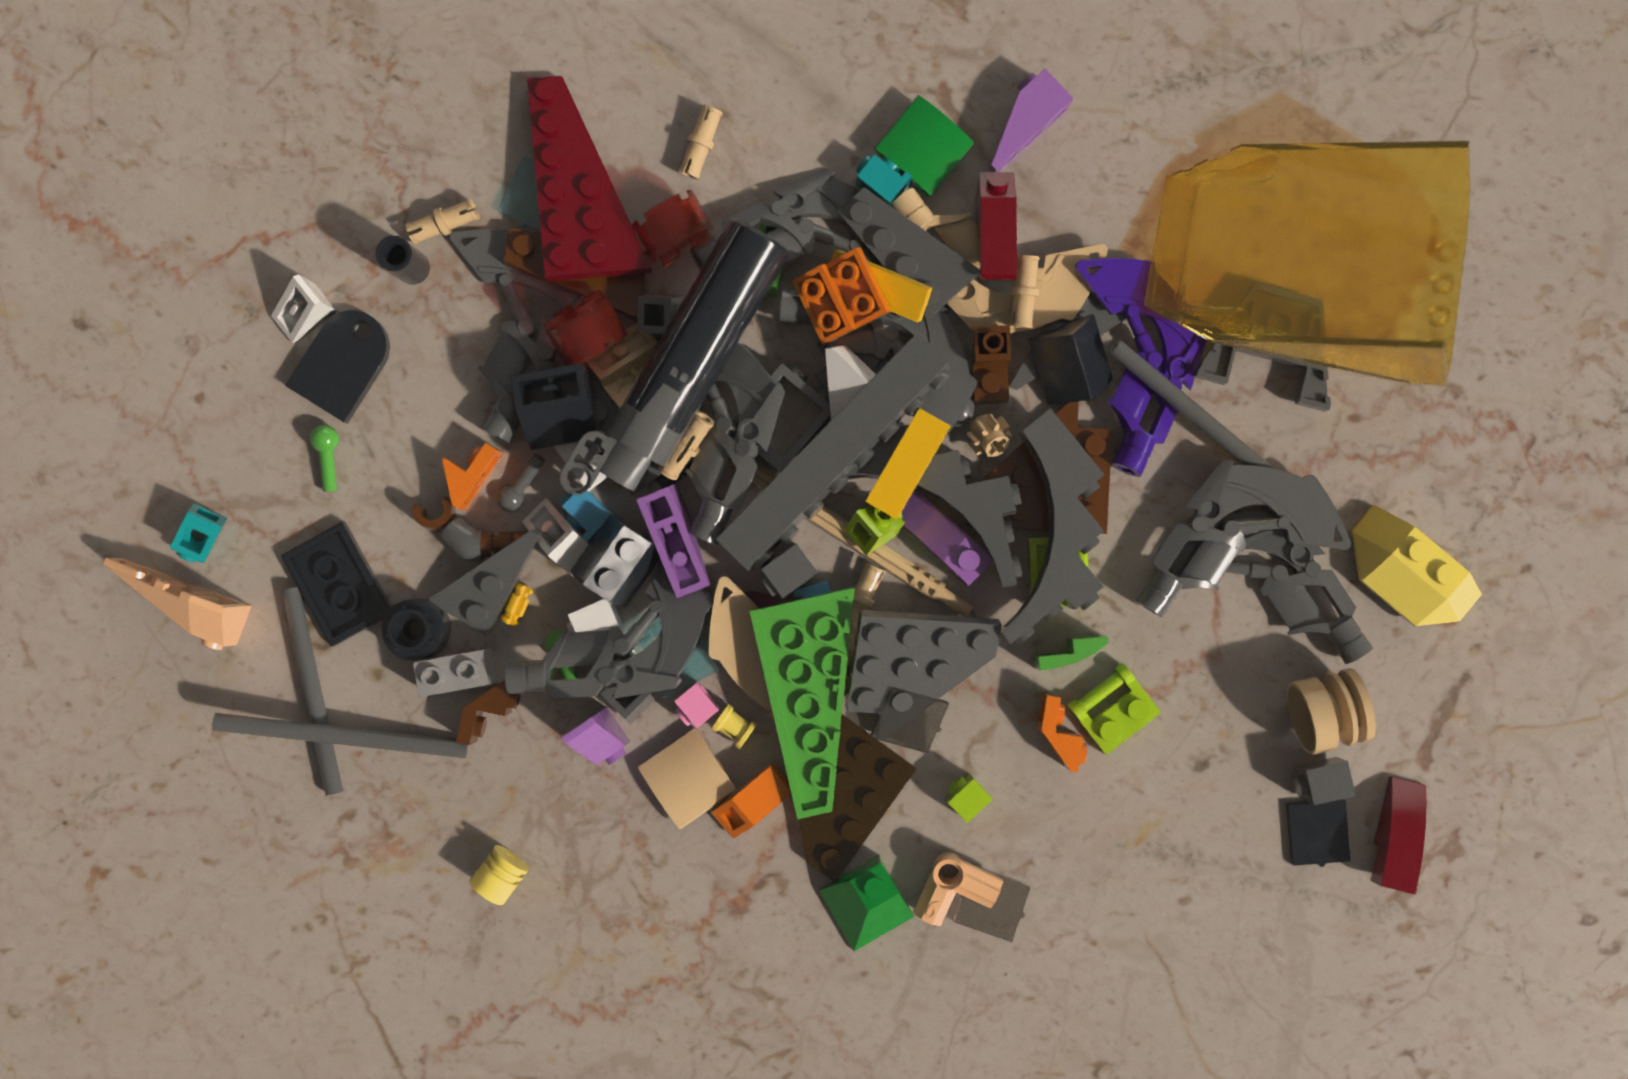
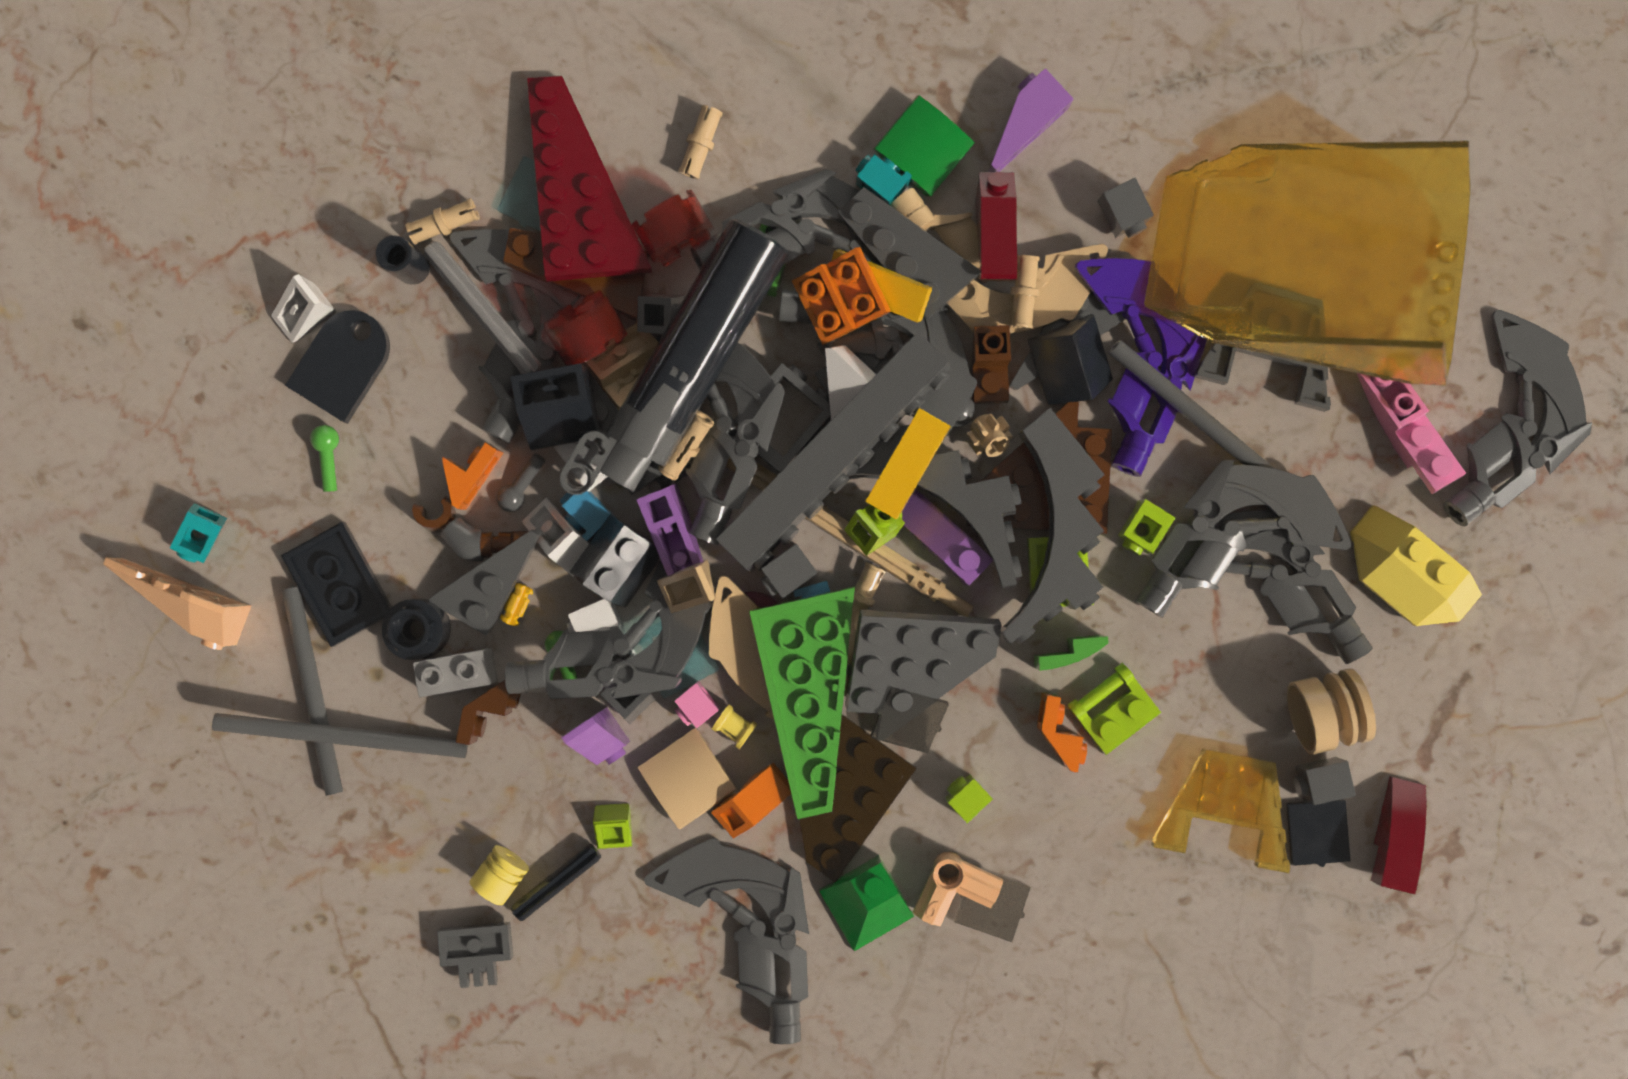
(475, 950): none -> dark grey hinge
(481, 308): none -> light grey axle
(555, 882): none -> black axle
(612, 826): none -> lime slope
(688, 587): none -> tan slope
(711, 870): none -> dark grey piece
(1126, 209): none -> dark grey brick
(1157, 524): none -> lime brick
(1231, 792): none -> clear yellow wing
(1411, 432): none -> bright pink slope
(1538, 360): none -> dark grey piece

